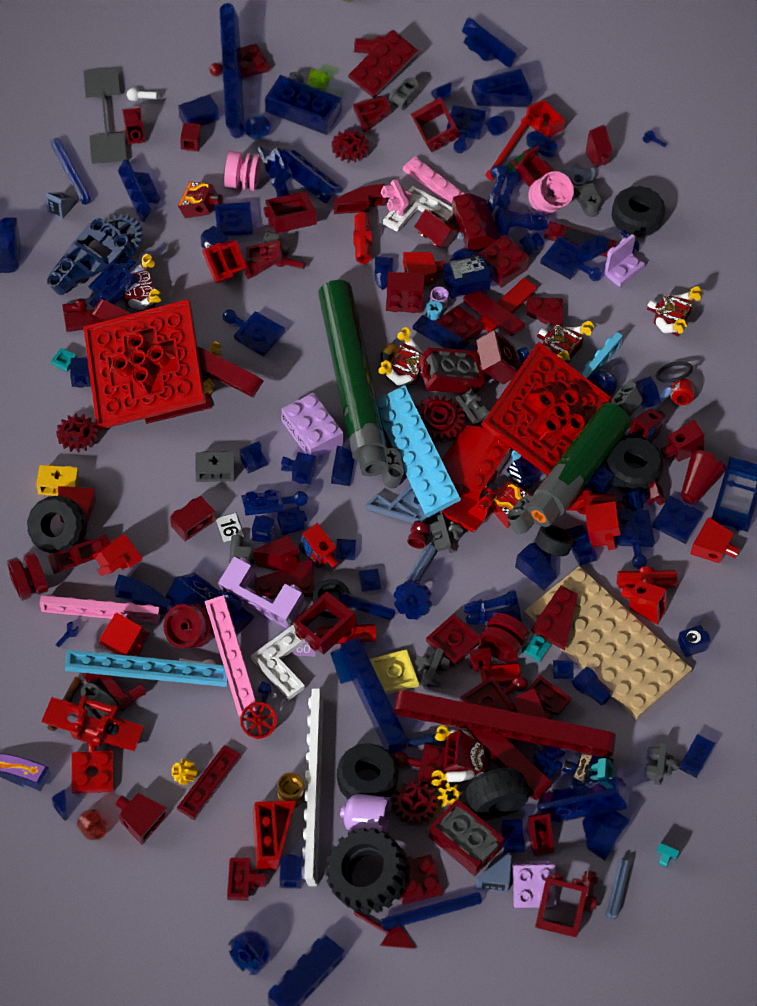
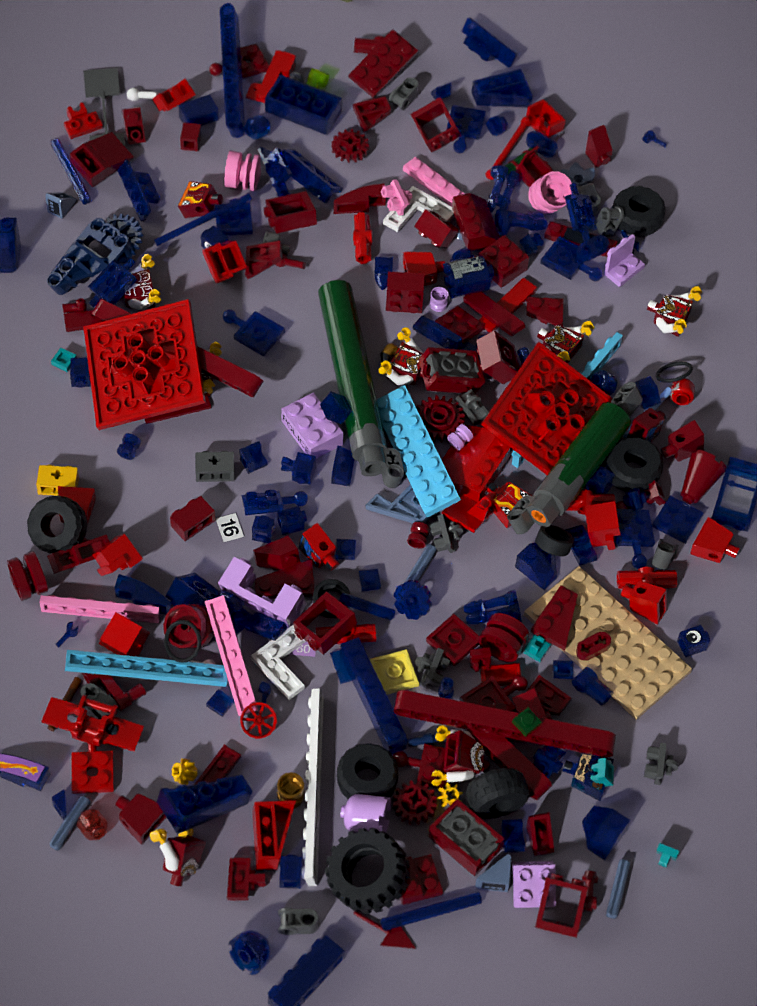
(69, 823): none -> sand blue axle
(77, 432): dark red gear -> none
(81, 122): none -> red plate
(99, 158): none -> dark red slope
(128, 447): none -> clear blue wheel
(174, 96): none -> red window
(180, 853): none -> torso
(198, 641): none -> black tyre
(202, 802): none -> clear blue wedge
(220, 702): none -> clear blue tile
(233, 204): none -> clear blue bar
(238, 551): dark grey piece -> none
(265, 626): none -> clear blue plate
(281, 64): none -> red piece
(296, 921): none -> dark grey piece
(336, 407): none -> clear blue brick
(432, 311): medium azure bush -> none
(446, 689): none -> clear blue pin
(460, 437): none -> lavender wheel
(523, 473): clear blue brick -> none
(526, 722): none -> dark green plate
(580, 212): none -> clear blue plate
(584, 800): clear blue slope -> none
(592, 643): none -> dark red beam
(609, 220): none -> dark grey piece
(664, 554): none -> dark grey piece
(696, 756): clear blue plate -> none

